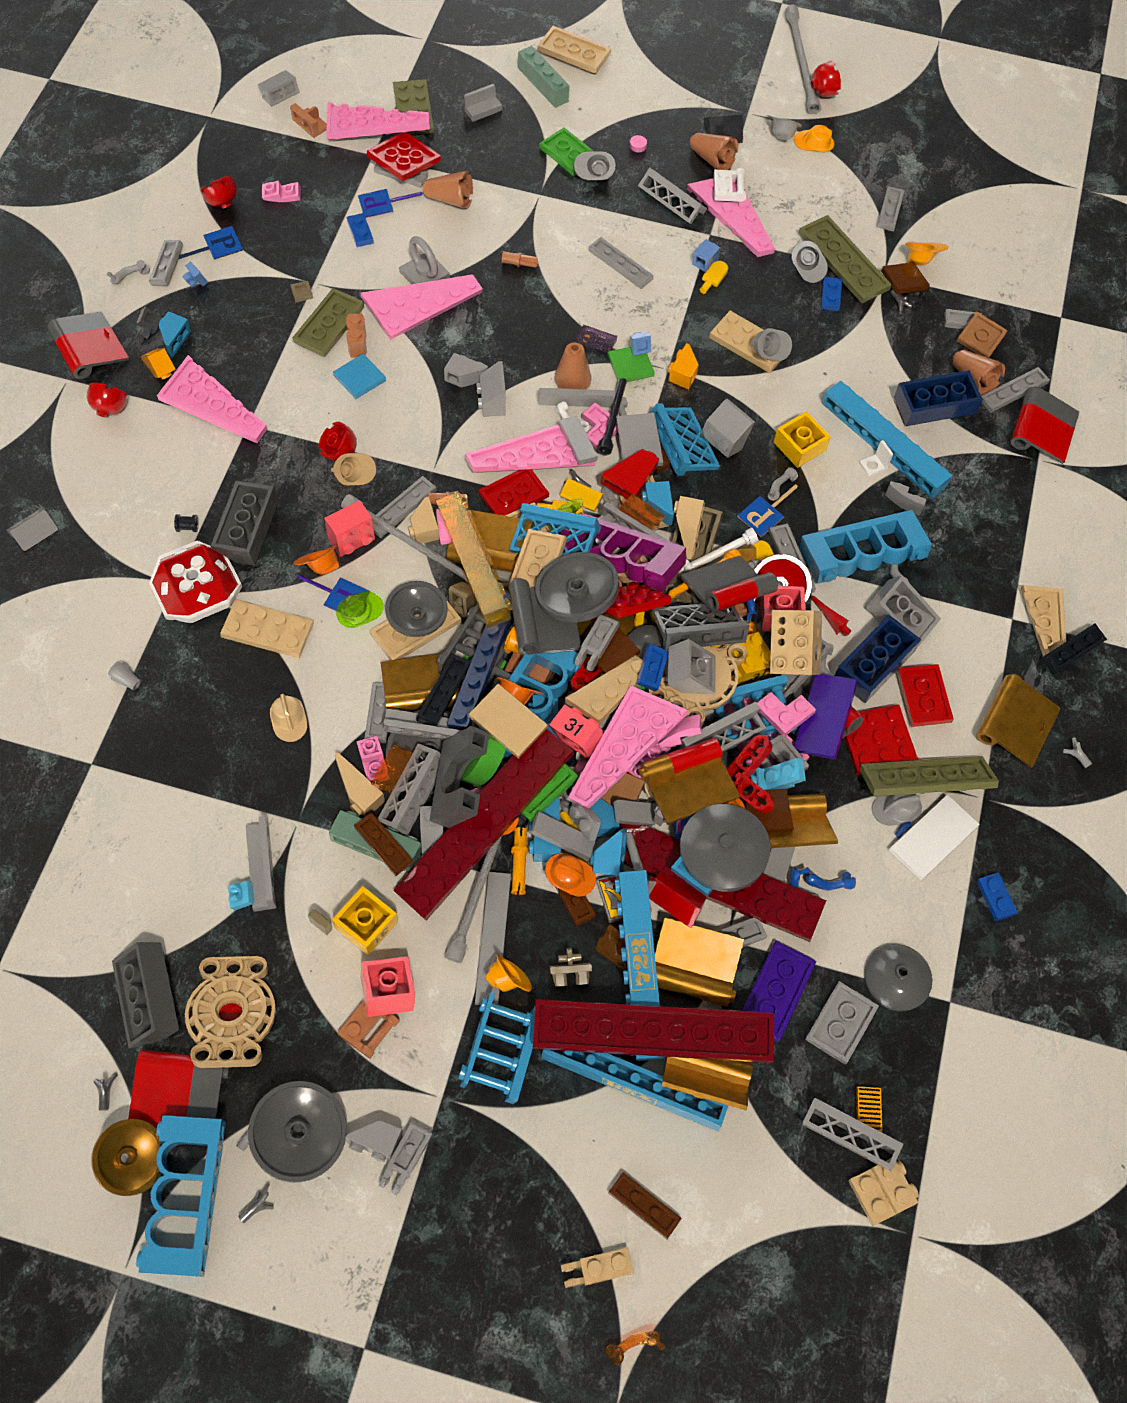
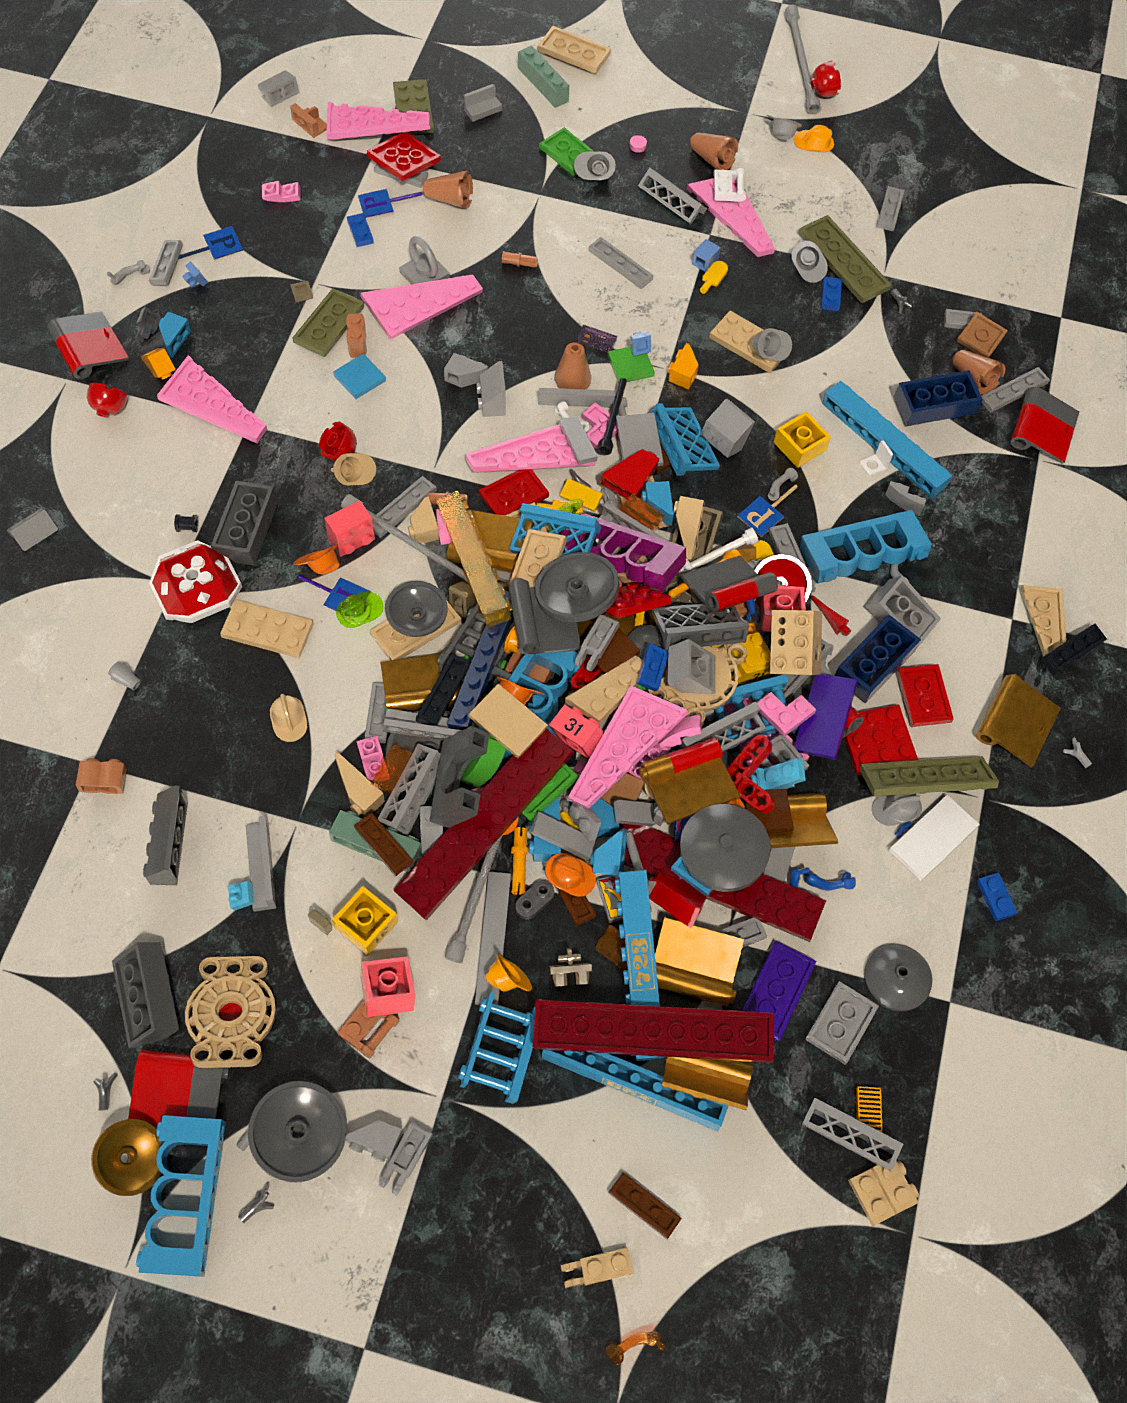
(101, 776): none -> nougat brick
(166, 837): none -> dark grey slope
(220, 192): red cylinder -> none
(535, 899): none -> flat silver plate
(725, 126): black slope -> none
(905, 278): reddish brown tile -> none
(924, 252): light orange piece -> none

